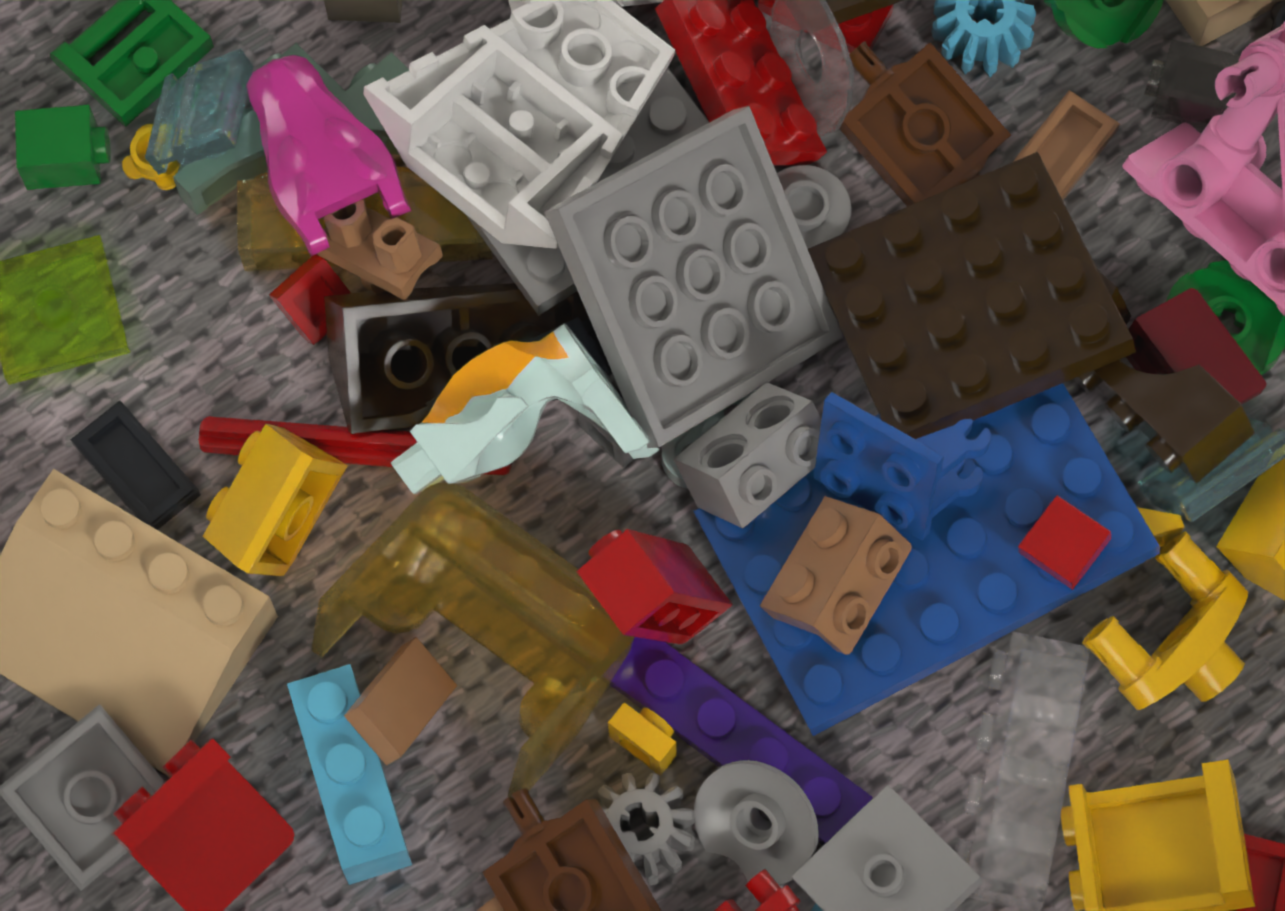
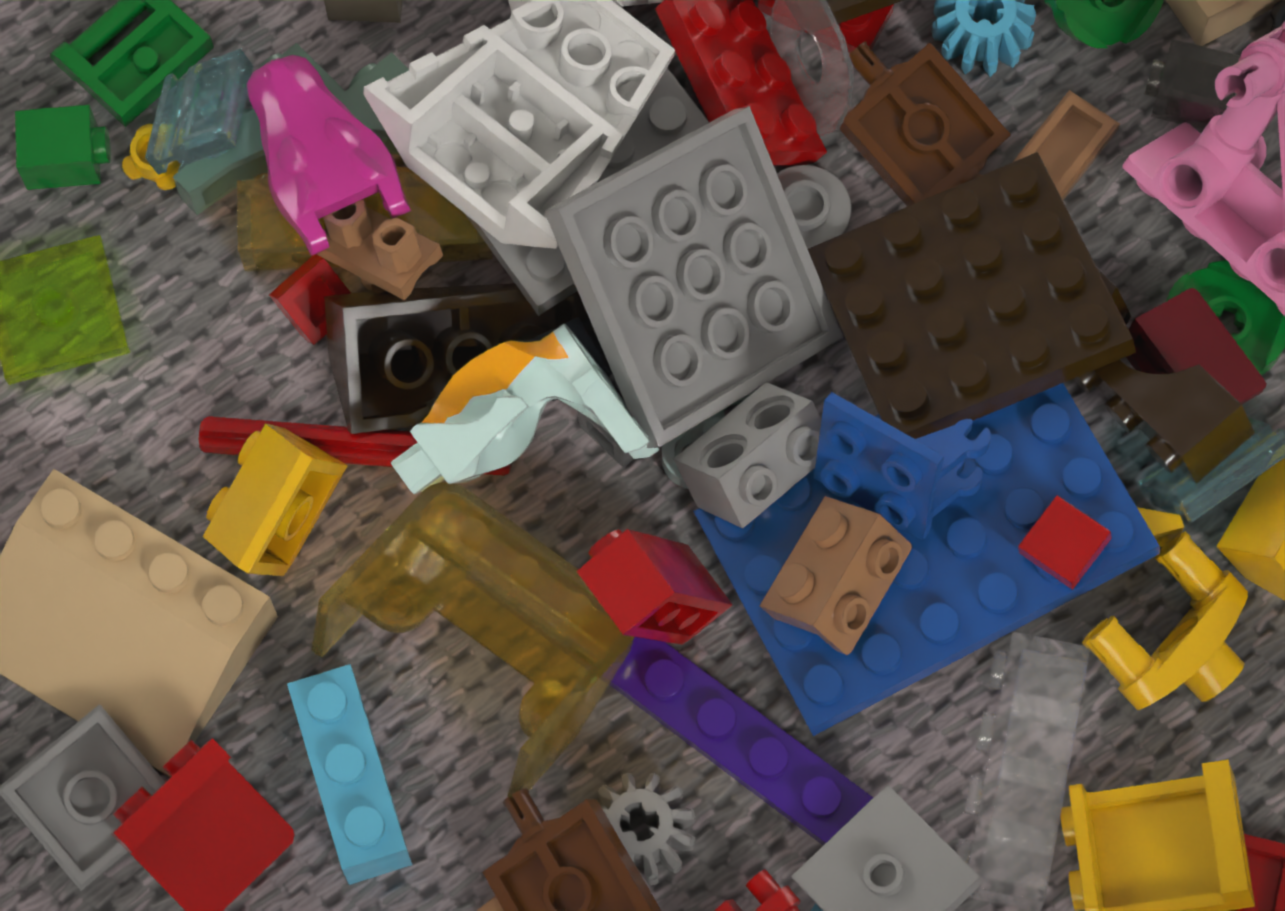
(135, 466): black tile -> none
(400, 701): medium nougat tile -> none
(644, 736): yellow plate -> none
(732, 826): light grey dish -> none

